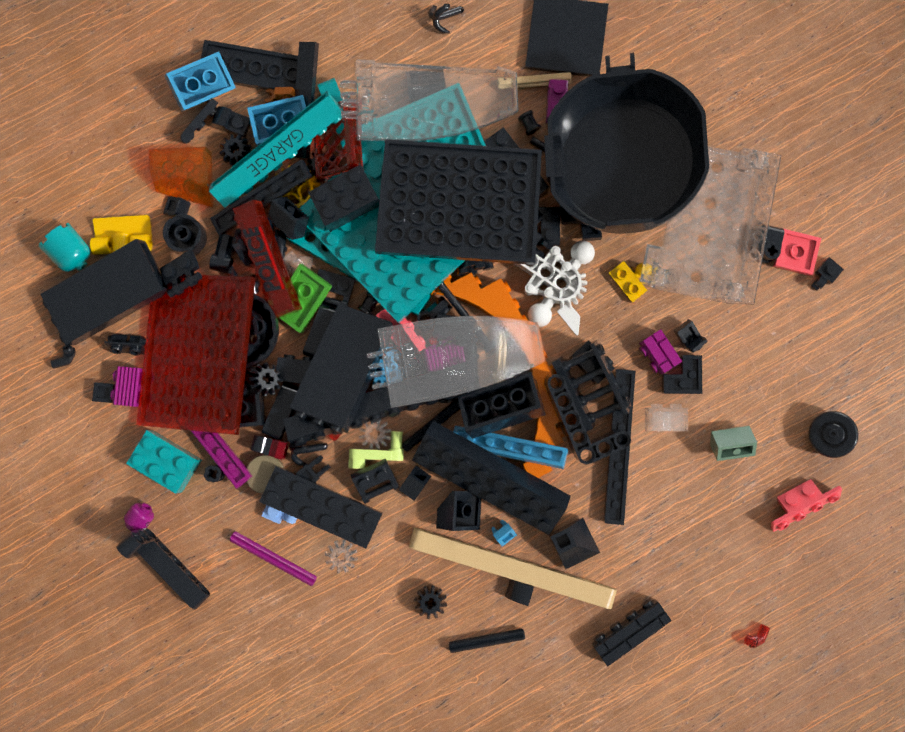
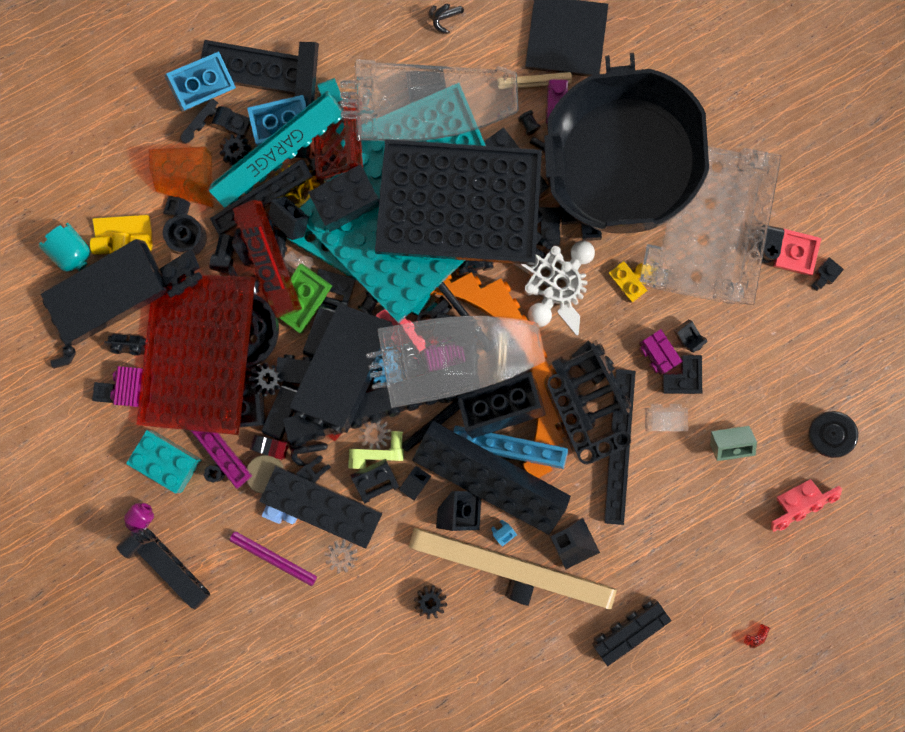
(280, 93): dark orange plate -> none
(486, 640): black axle -> none

